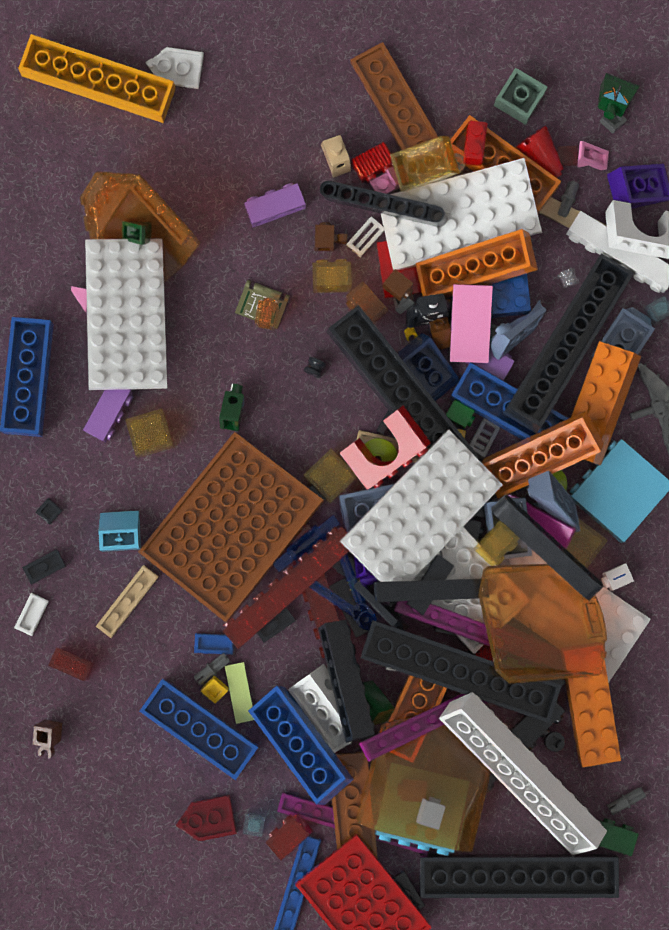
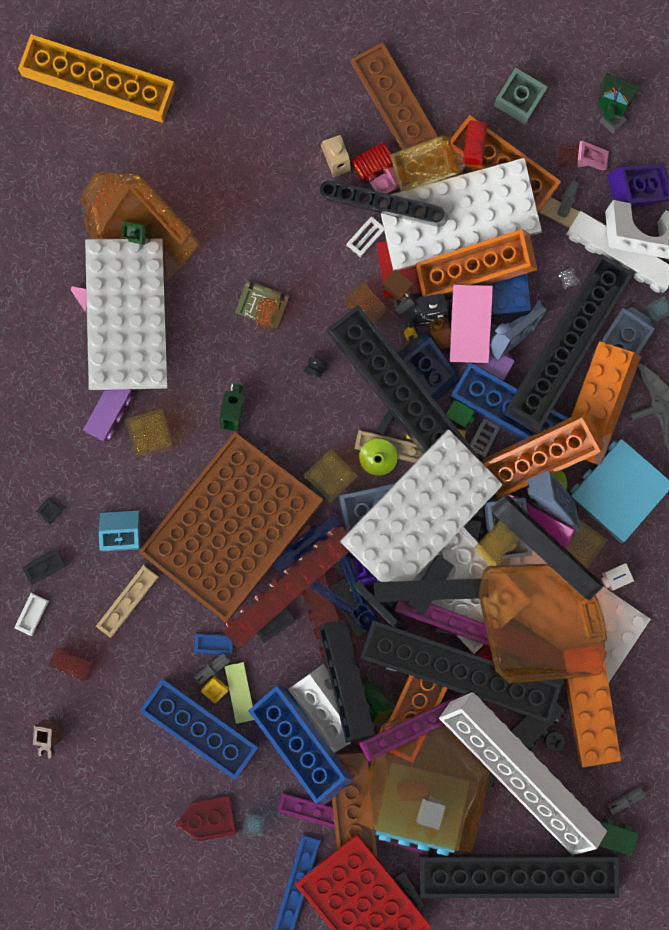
(26, 377): blue brick -> none
(178, 66): white tile -> none
(274, 204): medium lavender brick -> none
(289, 836): clear red brick -> none
(326, 238): reddish brown brick -> none
(331, 276): clear yellow brick -> none
(410, 441): arch -> none
(542, 151): red cone -> none

